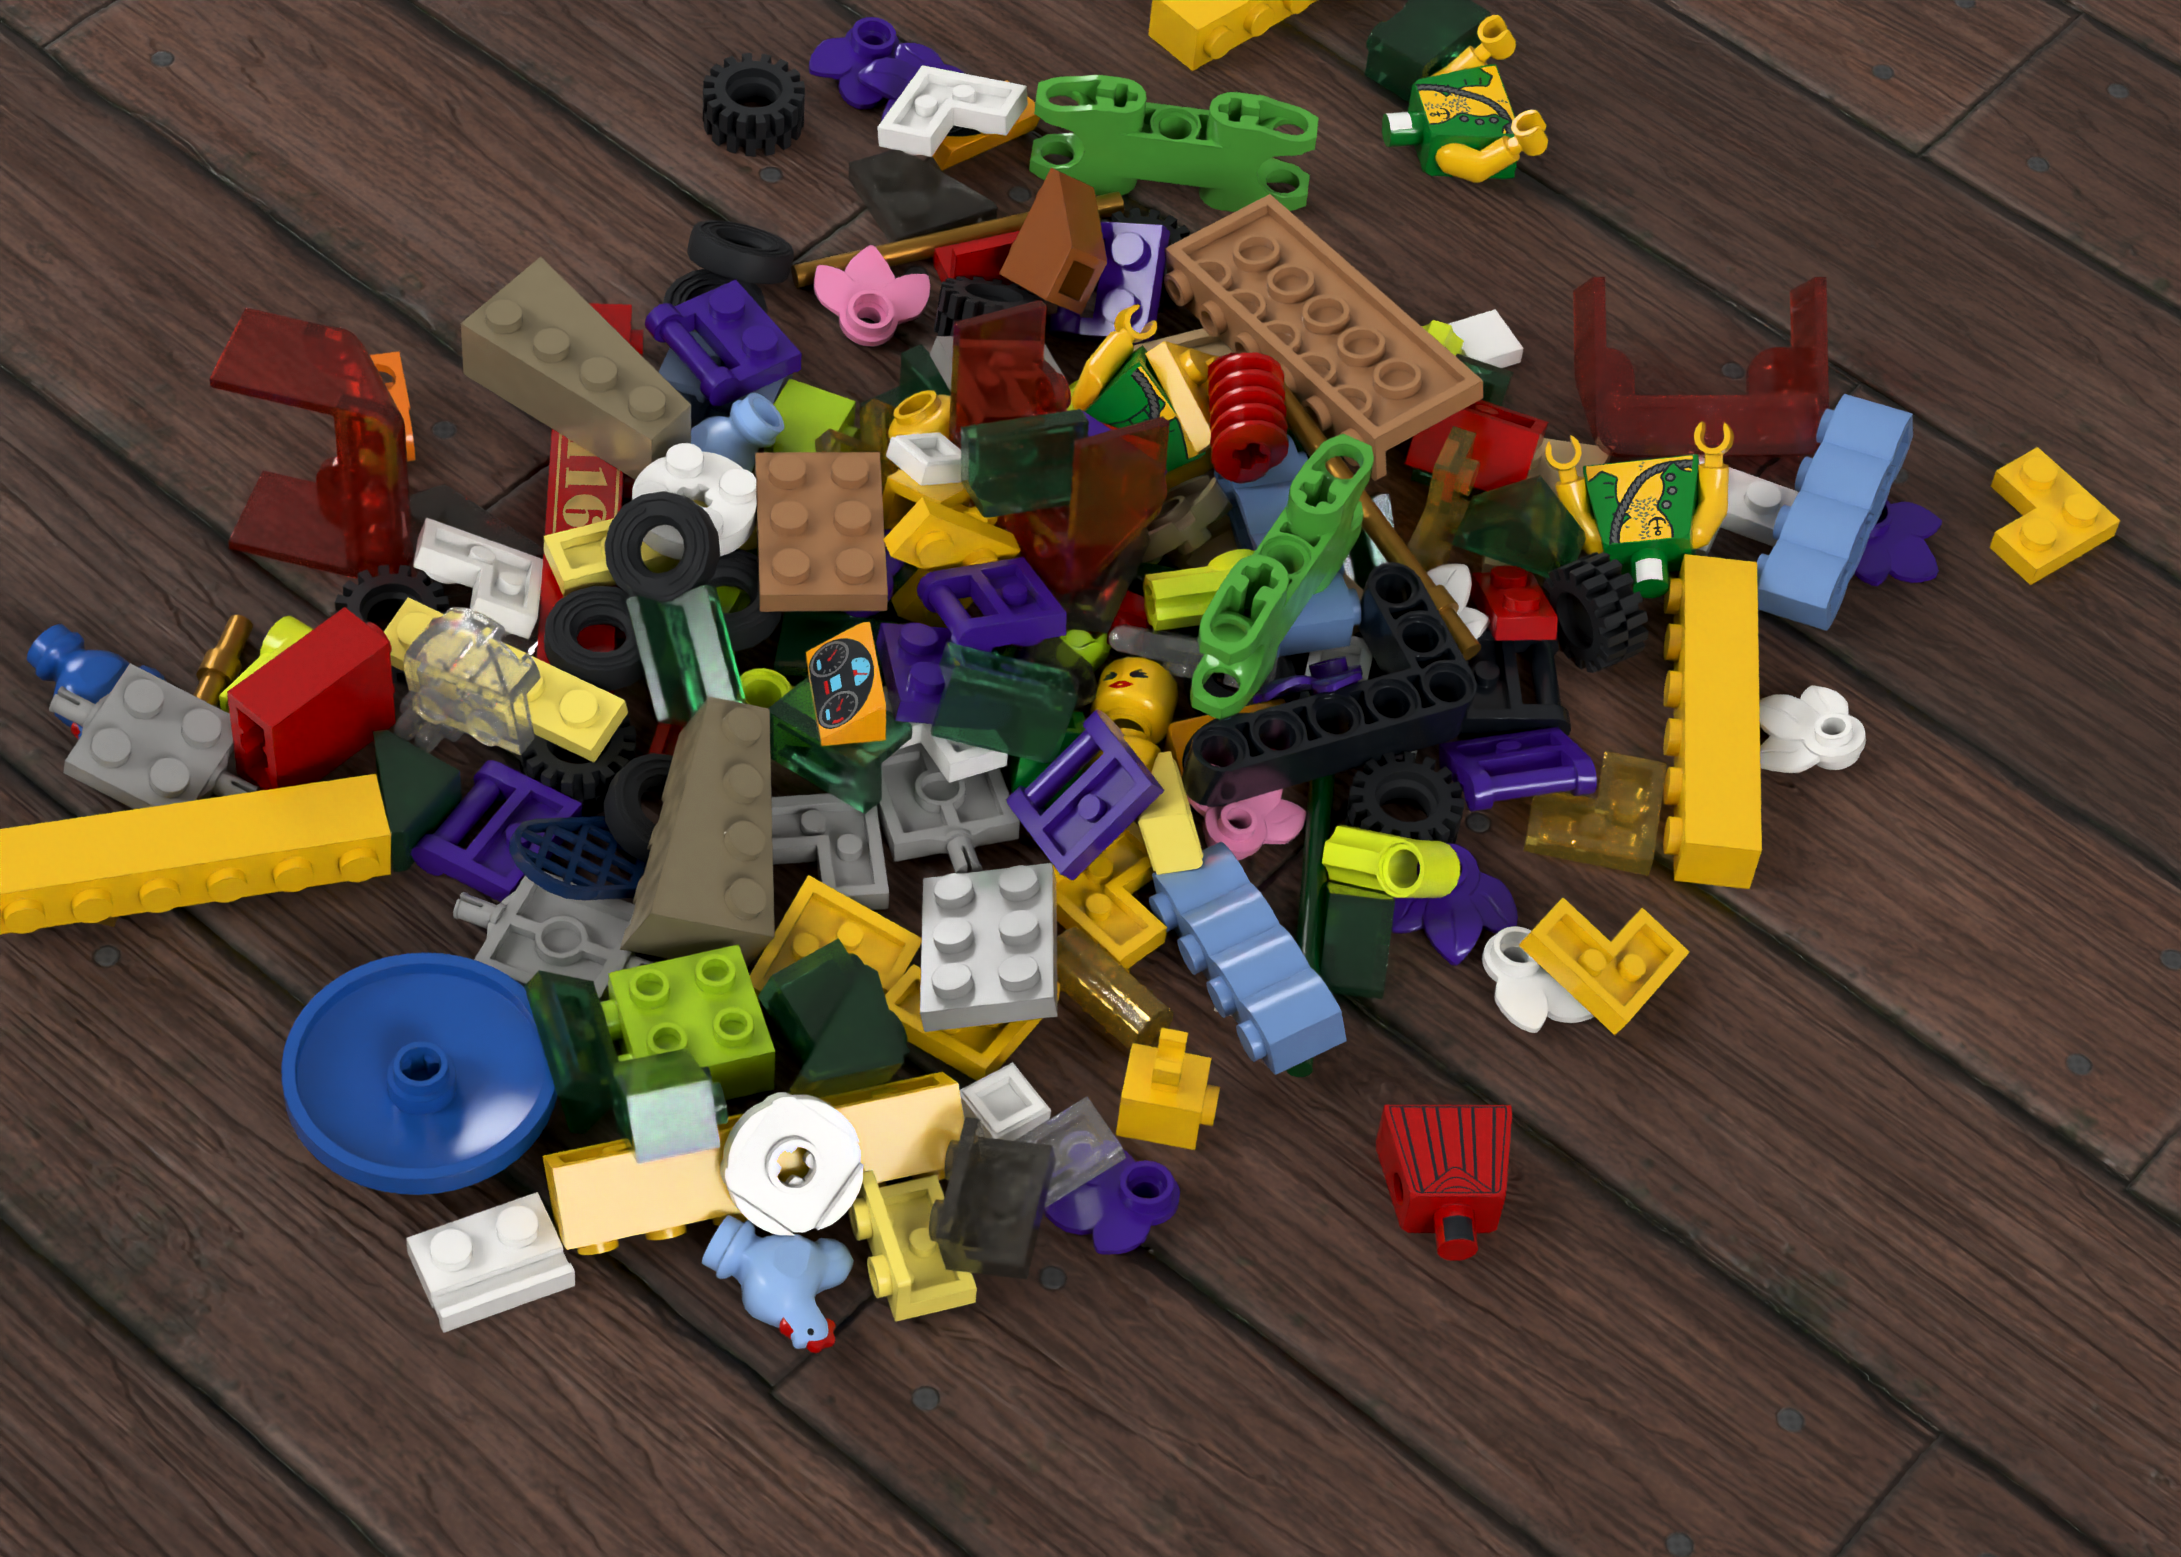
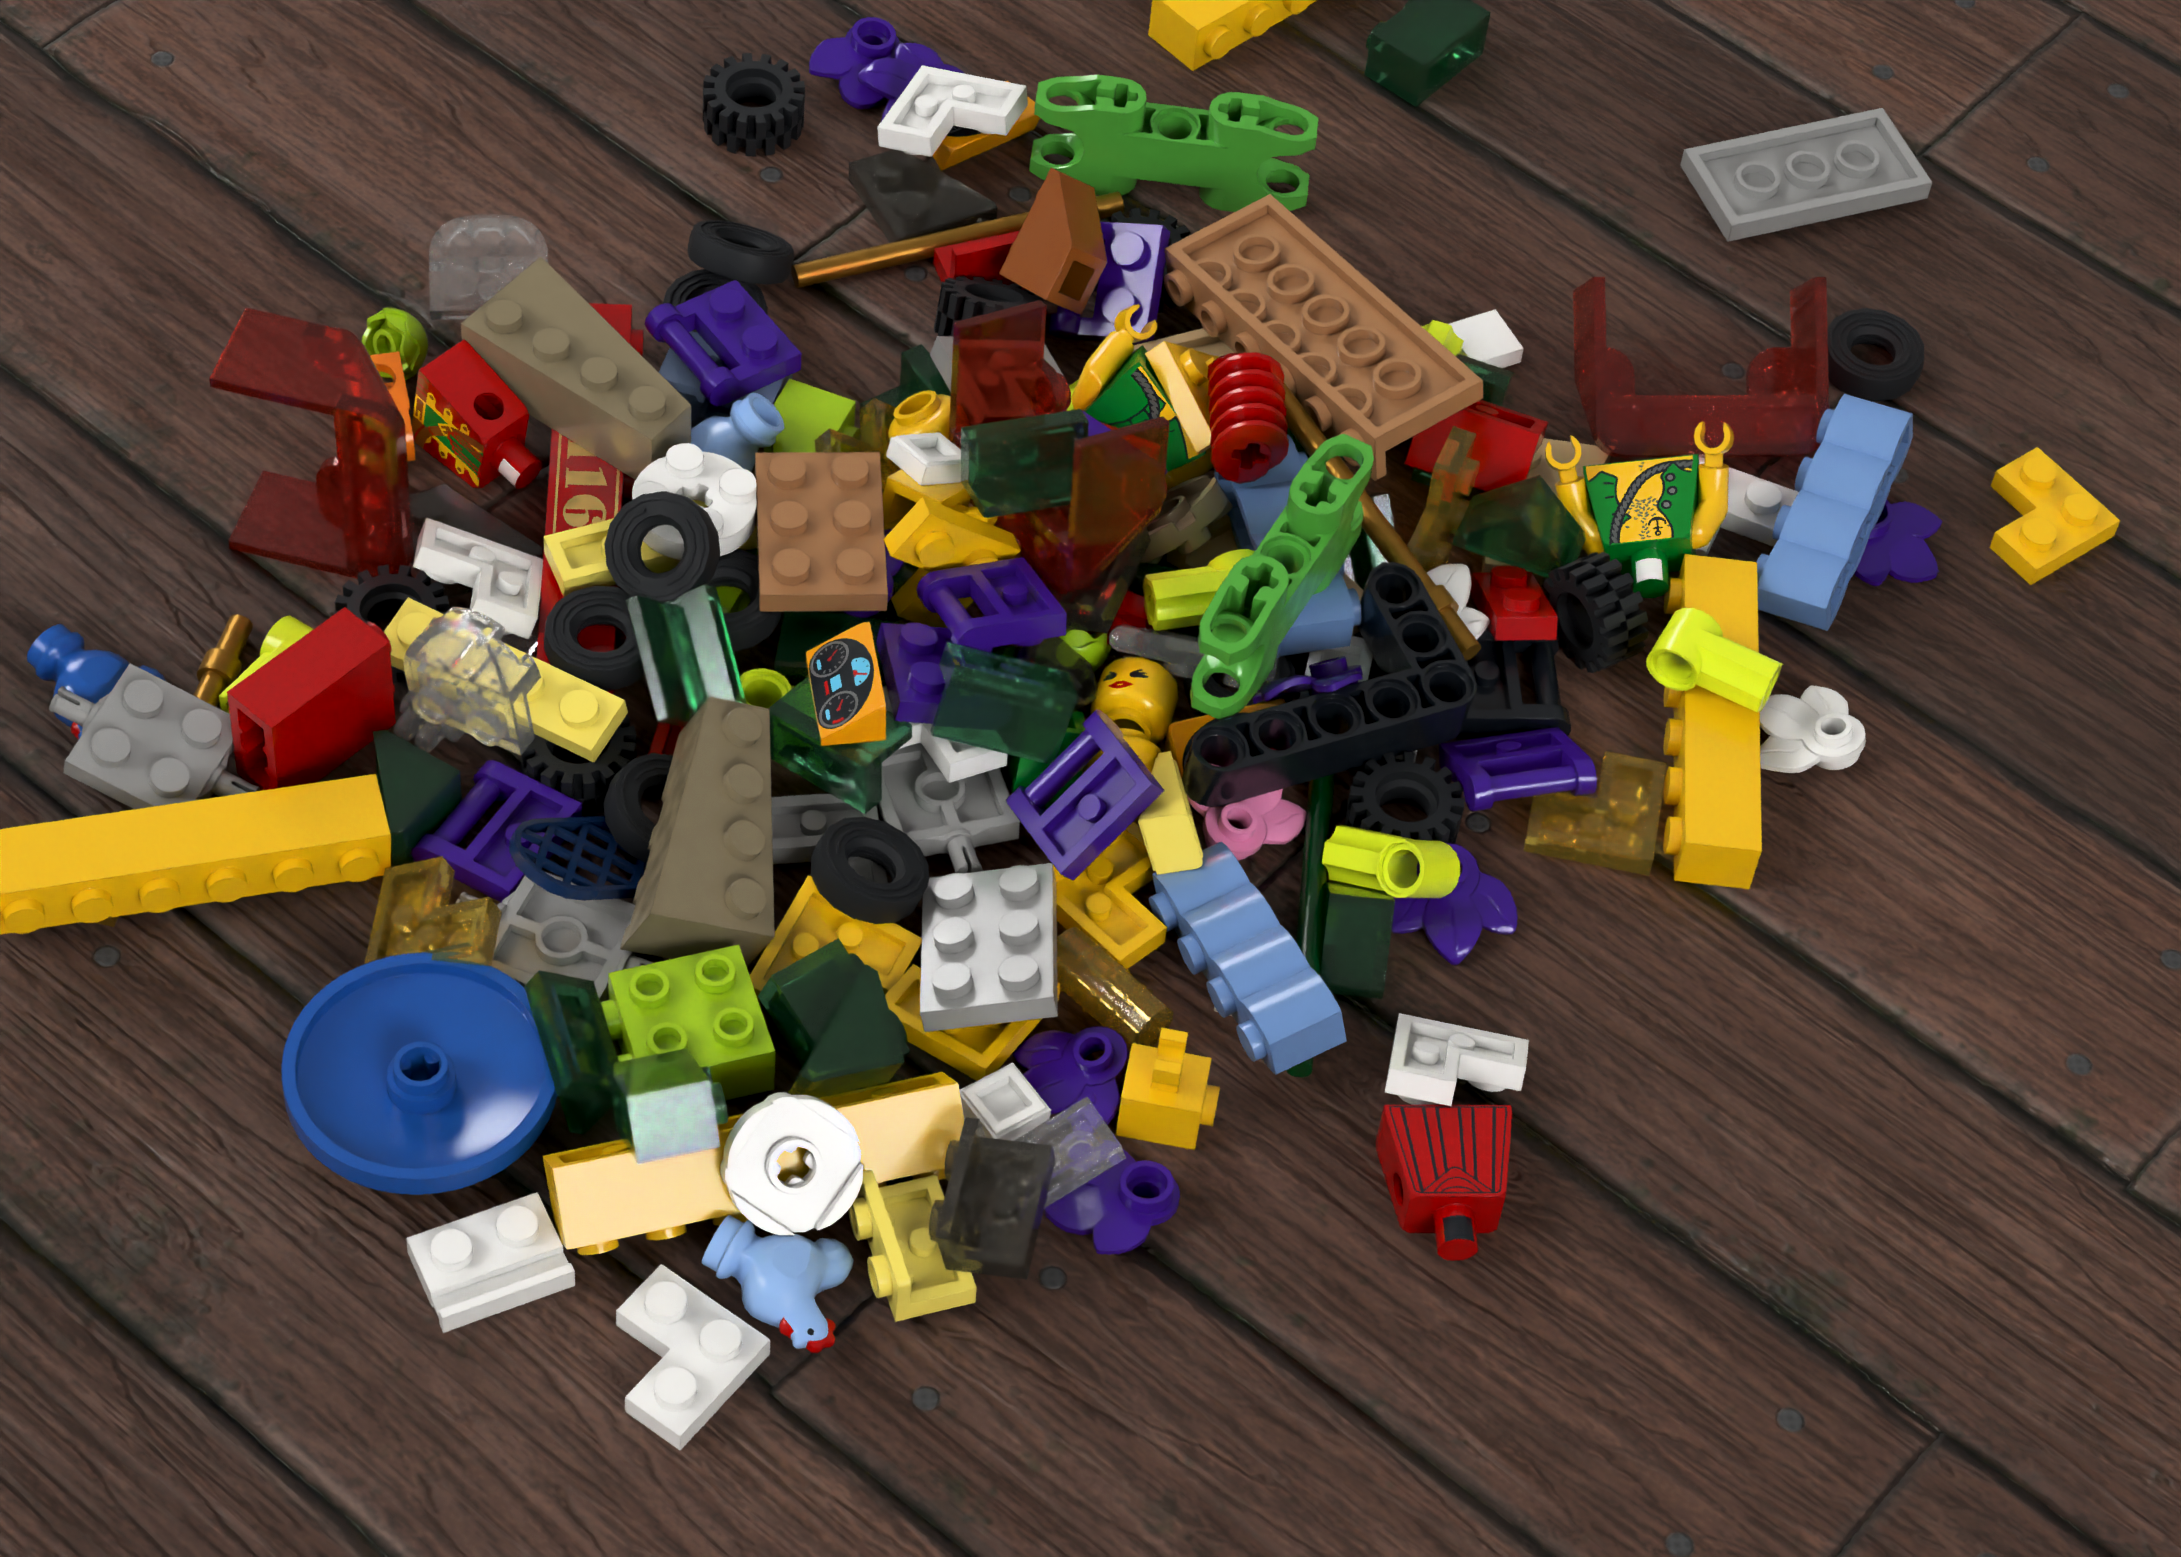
(397, 331): none -> lime plate
(417, 918): none -> clear yellow plate
(472, 420): none -> red torso
(476, 259): none -> clear slope
(702, 1353): none -> white plate
(854, 893): none -> black tyre
(871, 292): bright pink plate -> none
(1062, 1075): none -> dark purple plate
(1433, 1054): none -> white plate
(1464, 116): torso -> none
(1523, 987): white plate -> none
(1602, 974): yellow plate -> none
(1696, 653): none -> neon yellow piece
(1805, 174): none -> light grey plate
(1881, 330): none -> black tyre

